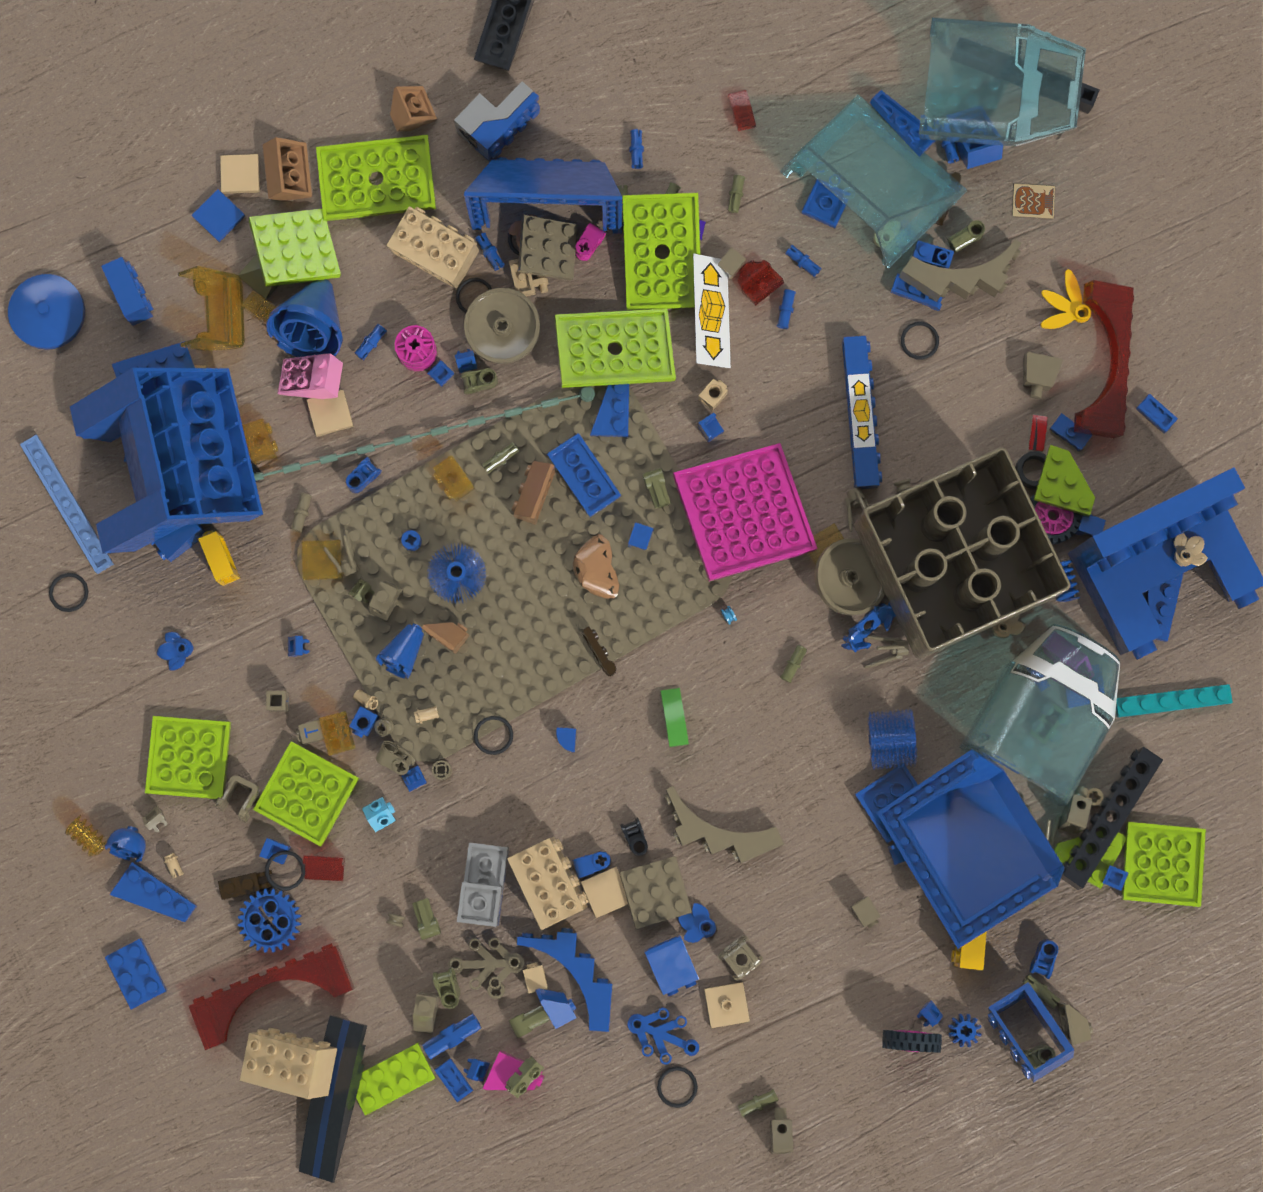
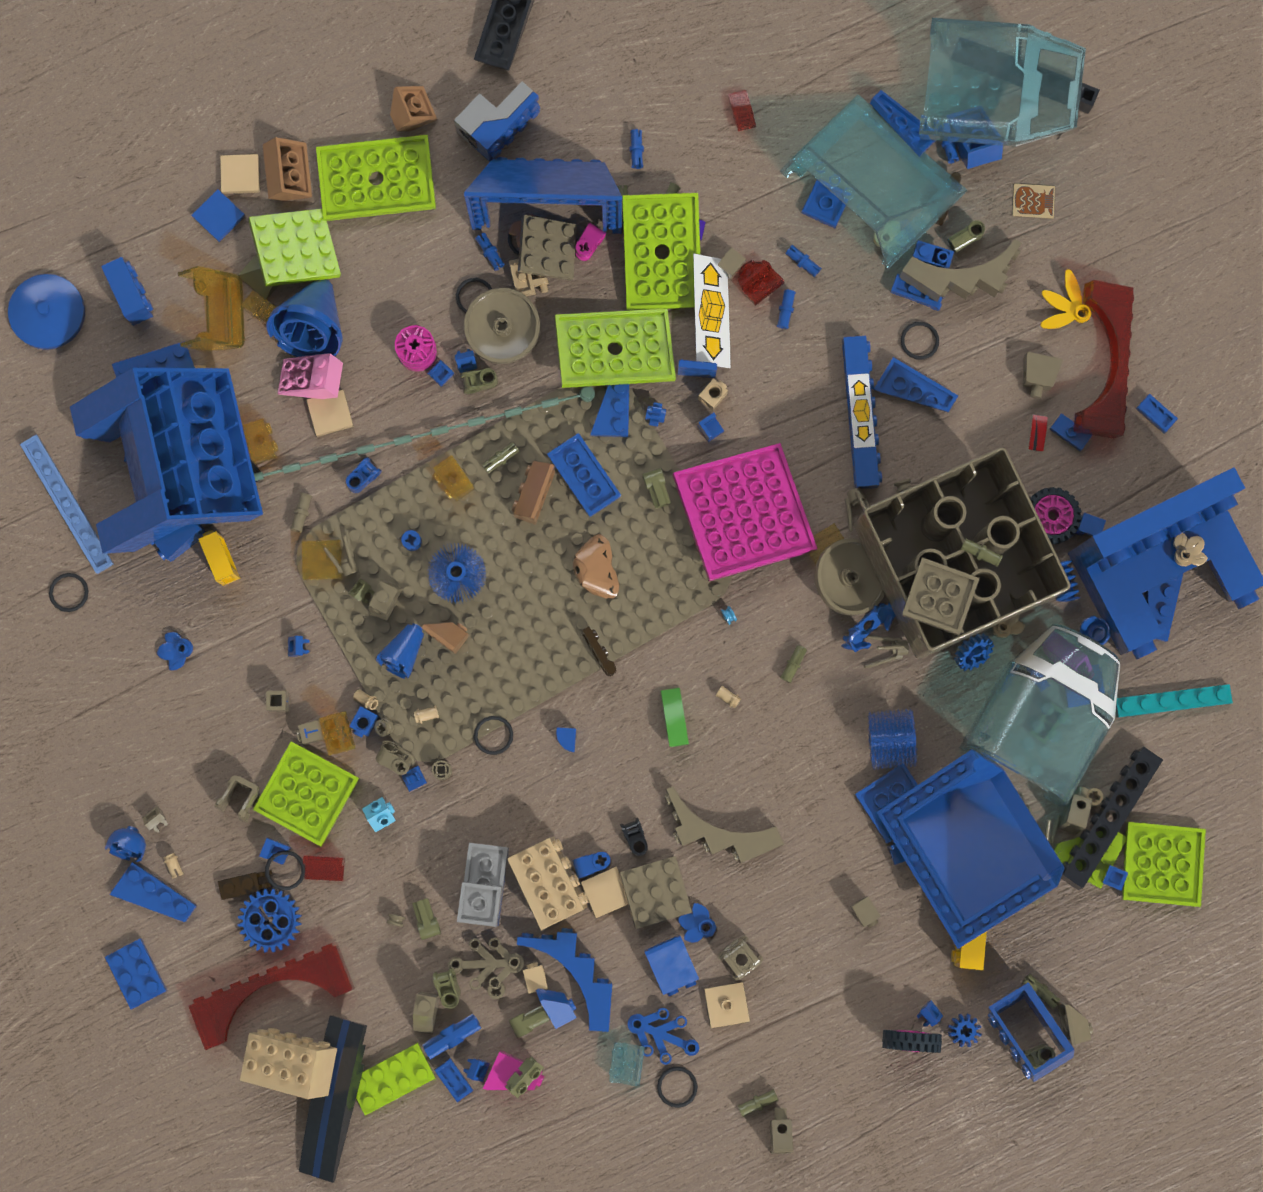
(86, 837): clear yellow piece -> none
(188, 757): lime plate -> none
(370, 342): blue pin -> none
(433, 247): tan brick -> none
(626, 1064): none -> clear light blue bracket
(640, 536): blue panel -> none
(655, 414): none -> blue gear
(697, 369): none -> blue tile
(728, 697): none -> tan pin
(736, 193): olive axle -> none
(908, 384): none -> blue wing
(940, 596): none -> dark tan plate
(974, 652): none -> blue gear
(981, 552): none -> olive pin
(1019, 467): black tyre -> none
(1044, 960): blue piece -> none
(1063, 483): lime plate -> none
(1096, 629): none -> blue hair

